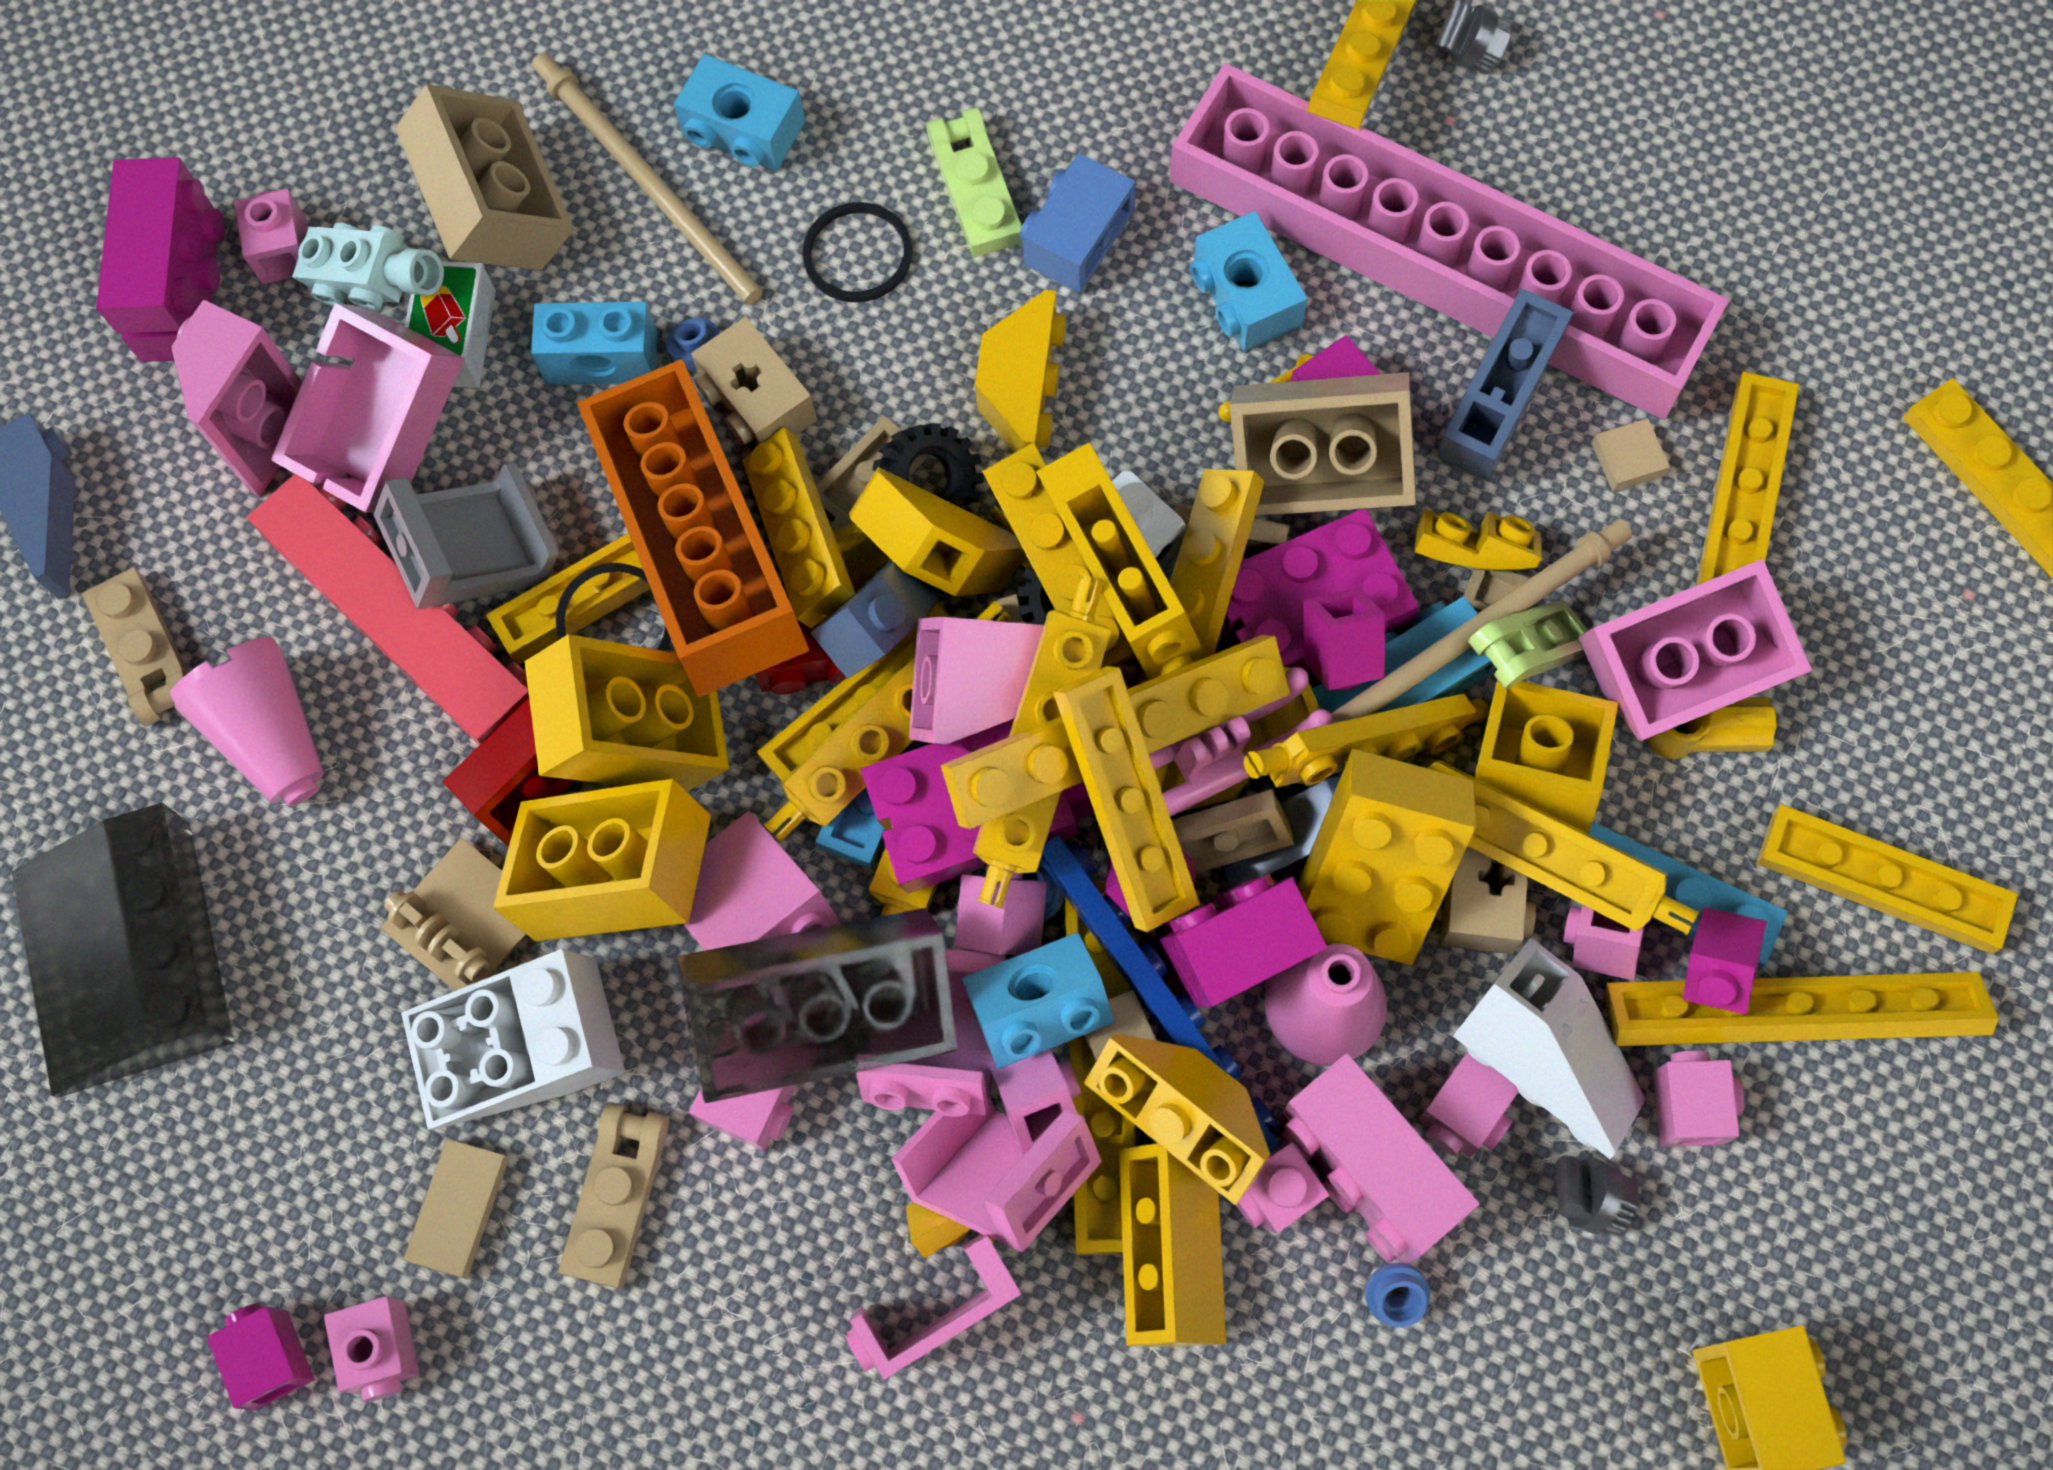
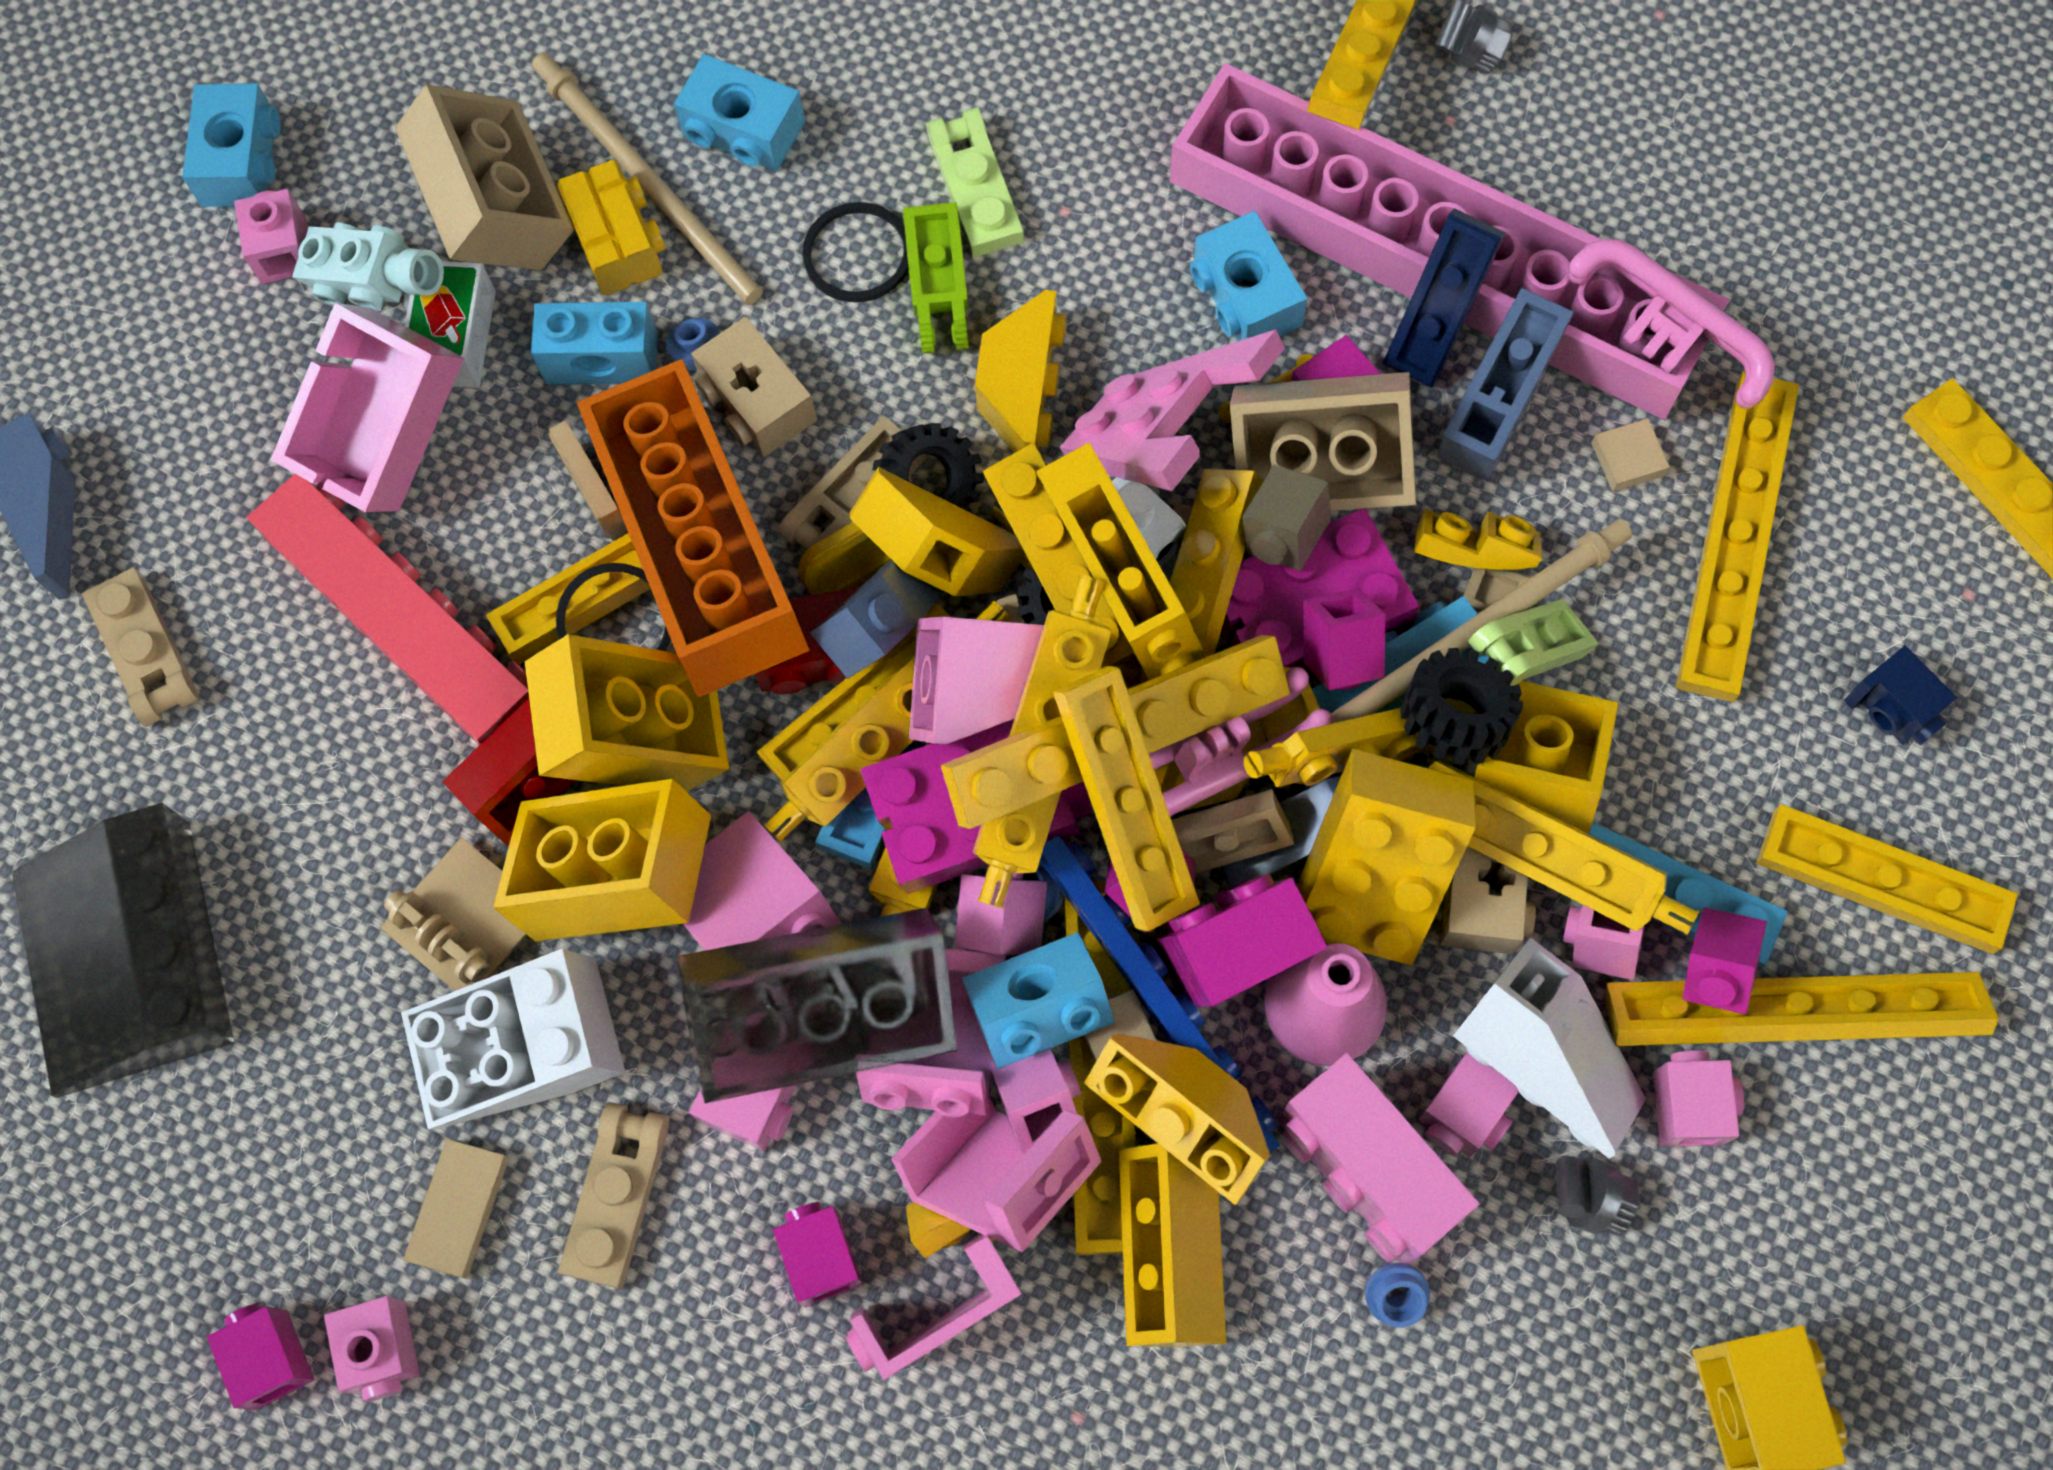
(156, 253): dark pink piece -> none
(230, 143): none -> medium azure brick
(235, 390): bright pink slope -> none
(254, 719): bright pink cone -> none
(467, 538): light grey panel -> none
(587, 480): none -> tan tile
(611, 227): none -> yellow brick
(798, 528): yellow plate -> none
(817, 1254): none -> dark pink brick
(936, 270): none -> lime hinge
(1077, 222): medium blue brick -> none
(1143, 411): none -> bright pink wing
(1281, 1190): bright pink brick -> none
(1287, 517): none -> dark tan brick
(1444, 297): none -> dark blue tile
(1454, 730): none -> black tyre
(1678, 315): none -> bright pink piece
(1696, 651): bright pink slope -> none
(1739, 727): yellow piece -> none
(1904, 698): none -> dark blue brick

